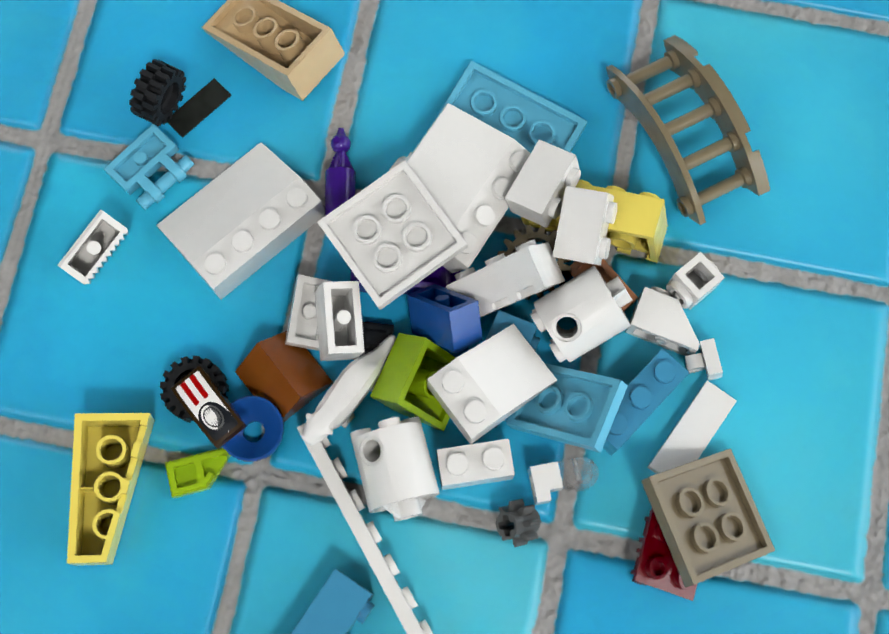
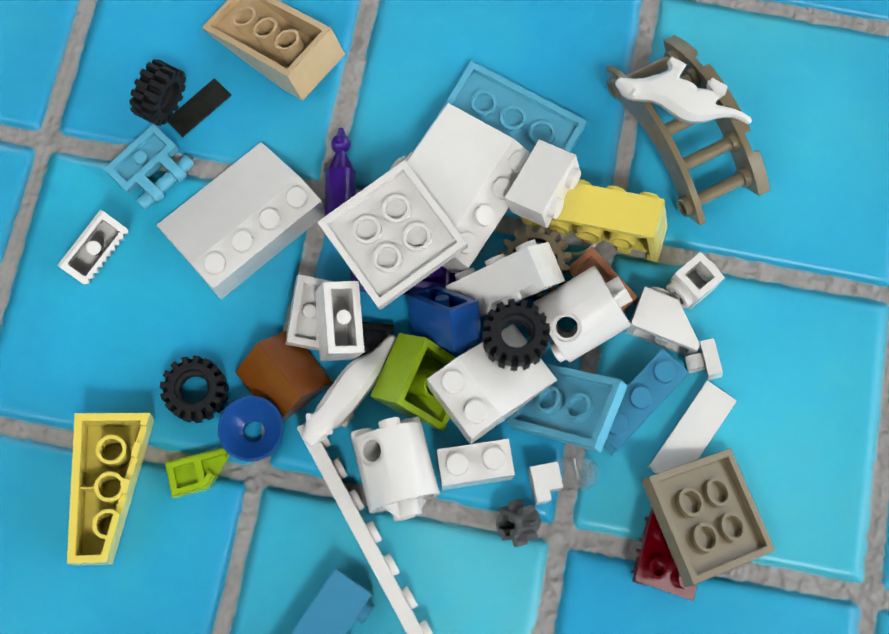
(208, 407): slope -> none
(515, 313): none -> black tyre
(584, 225): white brick -> none
(680, 96): none -> white animal

